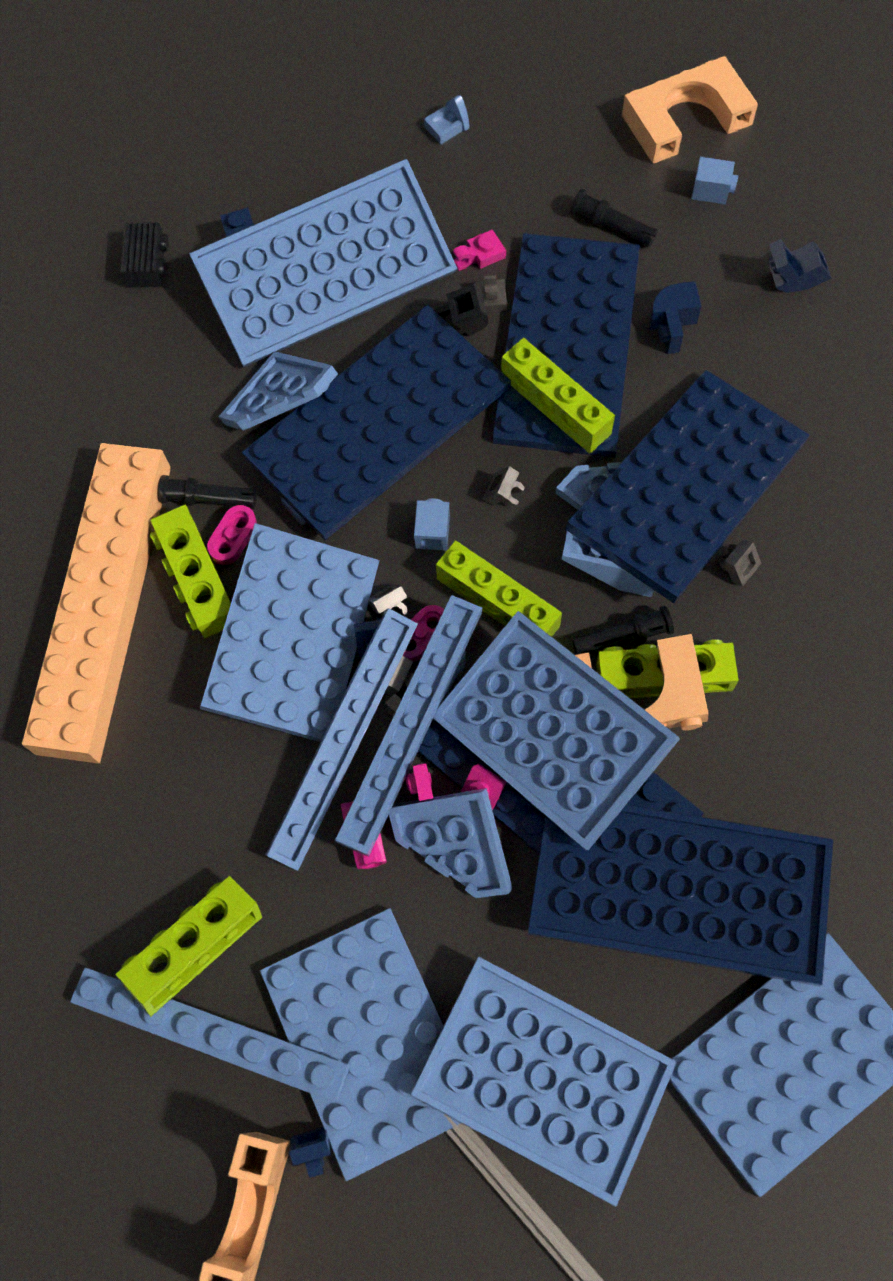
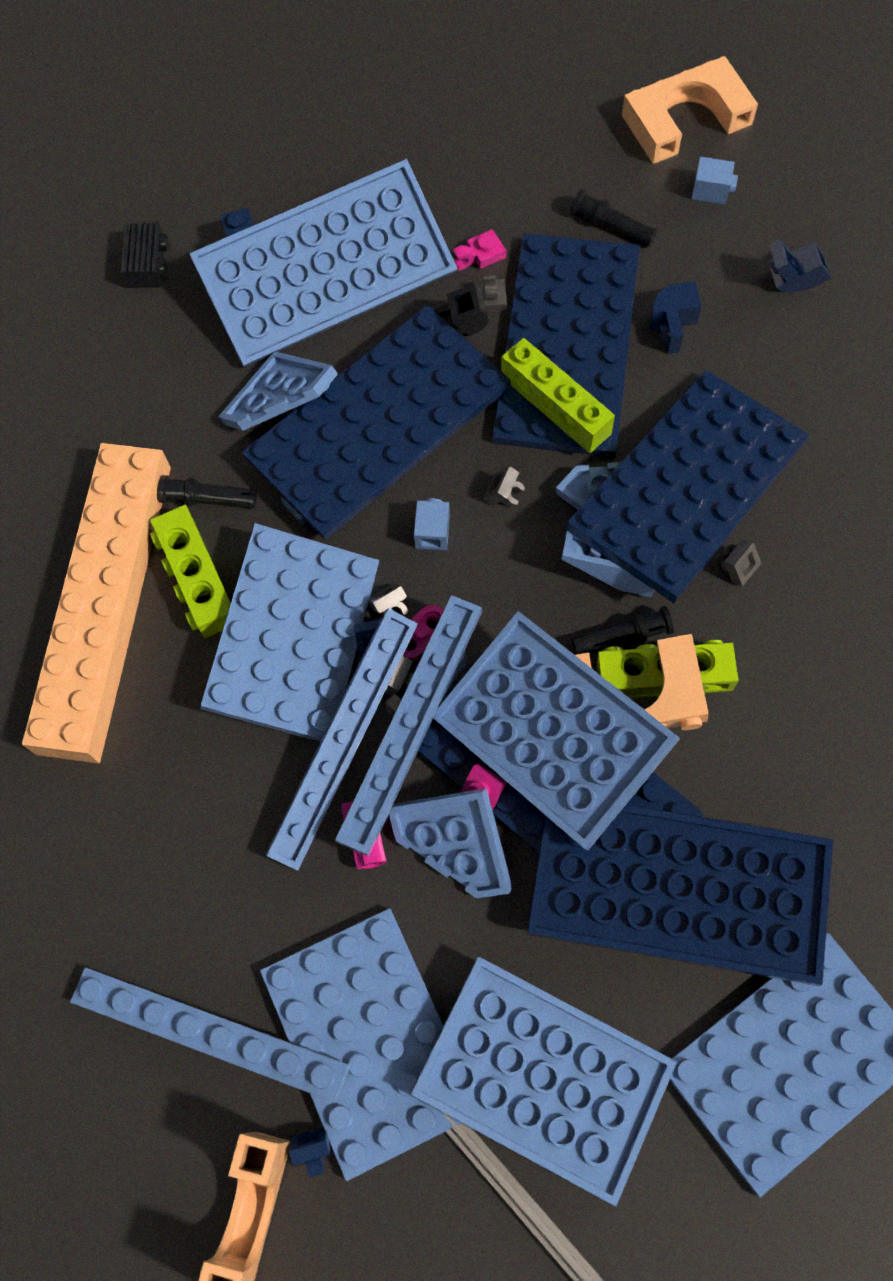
(184, 964): lime brick -> none
(230, 536): dark pink plate -> none
(420, 782): dark pink plate -> none
(448, 120): medium blue tile -> none
(493, 589): lime brick -> none

